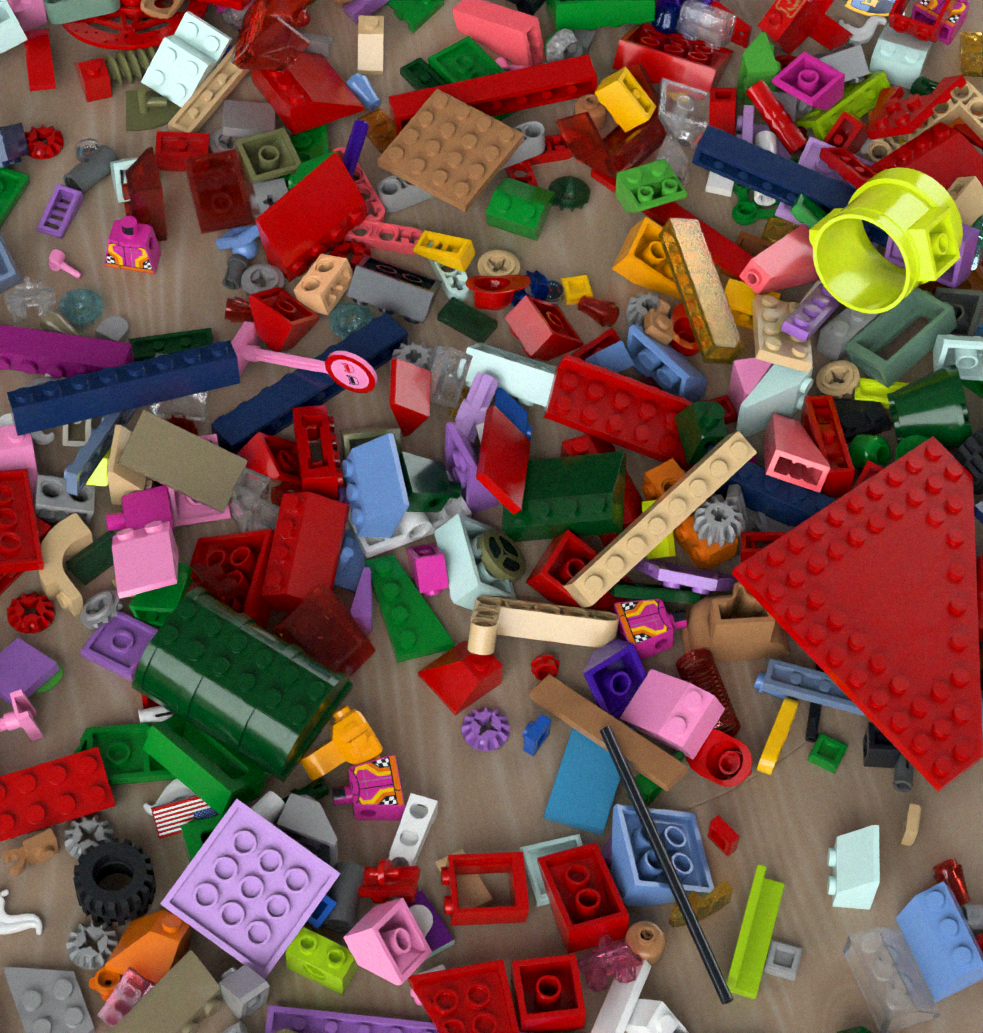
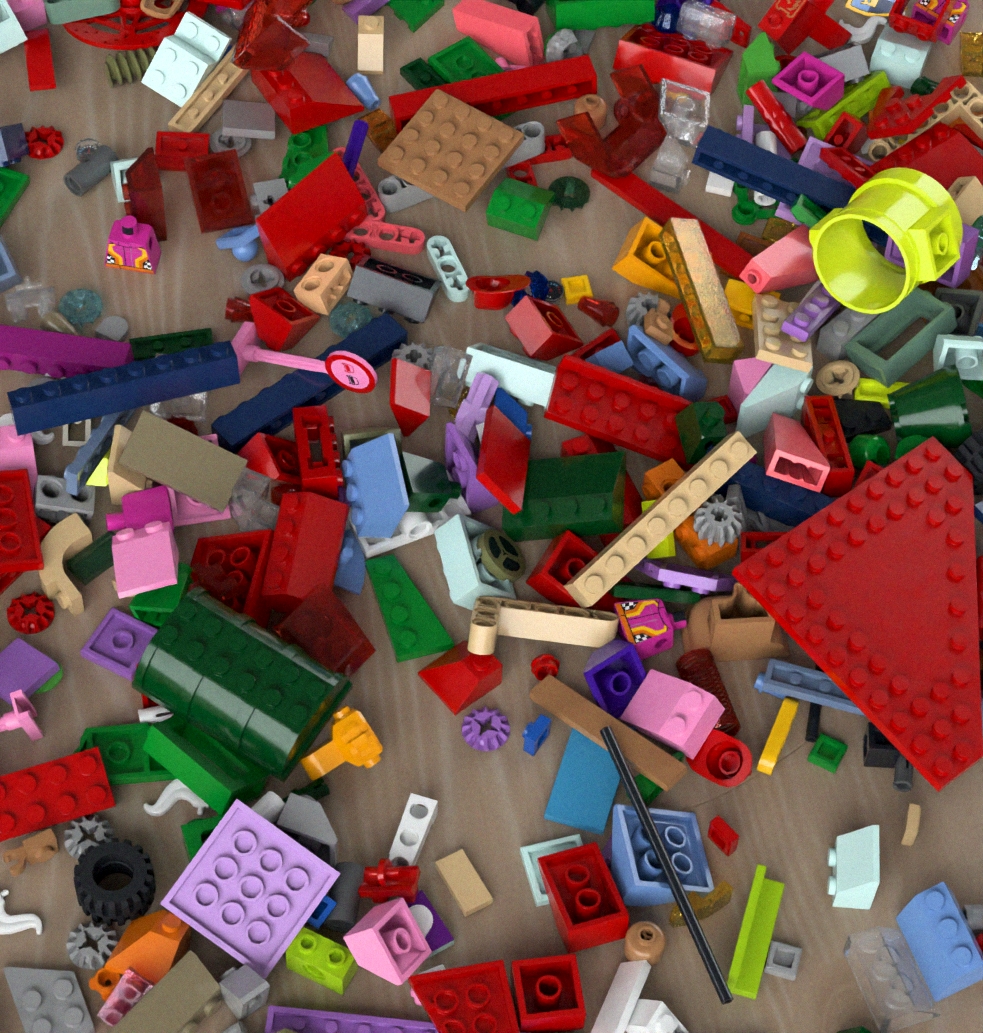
(56, 262): bright pink hand -> none
(59, 193): medium lavender slope -> none
(94, 79): red slope -> none
(100, 609): light grey gear -> none
(148, 110): olive shield -> none
(172, 815): tile -> none
(236, 266): dark grey pin -> none
(266, 156): olive slope -> none
(362, 603): medium lavender slope -> none
(373, 790): torso -> none
(428, 568): dark pink slope -> none
(458, 259): yellow slope -> none
(467, 320): clear green tile -> none
(485, 864): red window -> none
(495, 259): tan gear -> none
(608, 960): clear pink hips -> none
(625, 99): yellow brick -> none
(648, 186): bright green slope -> none
(723, 109): red slope -> none
(953, 876): clear red cone -> none

